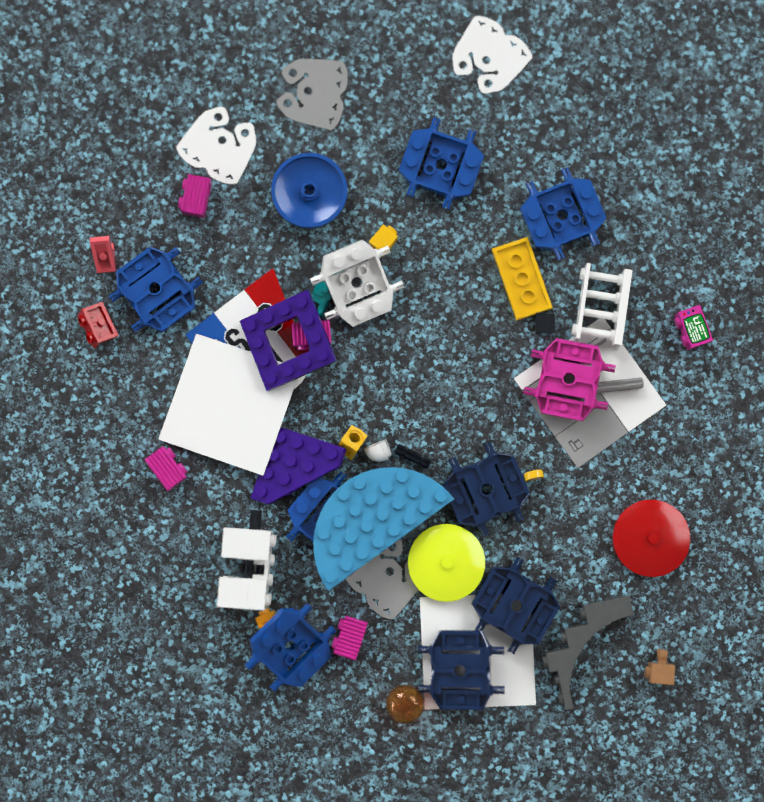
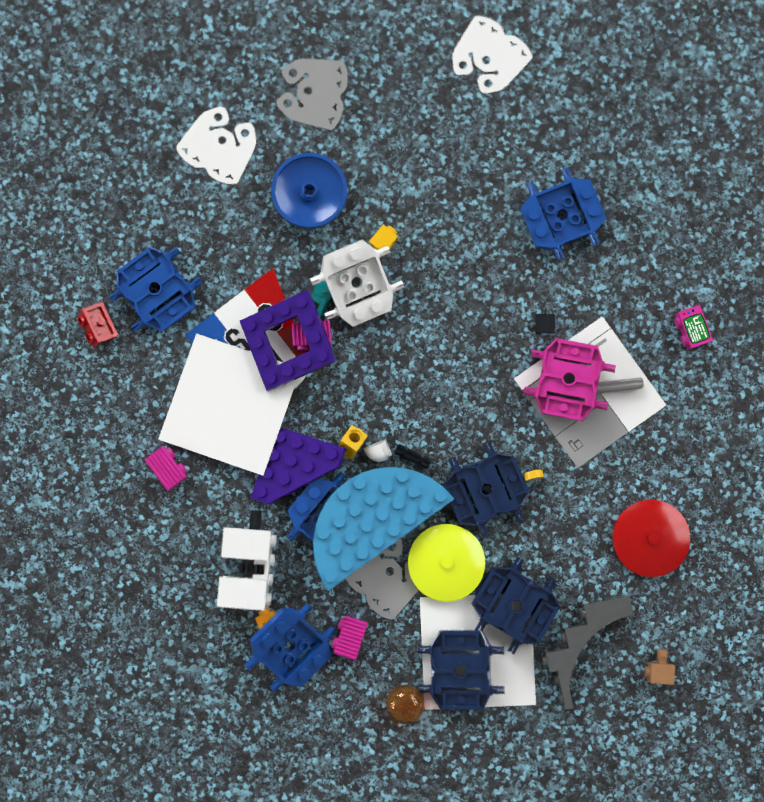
(103, 254): coral slope -> none
(195, 195): dark pink brick -> none
(444, 149): blue piece -> none
(522, 278): yellow tile -> none
(617, 316): white fence -> none

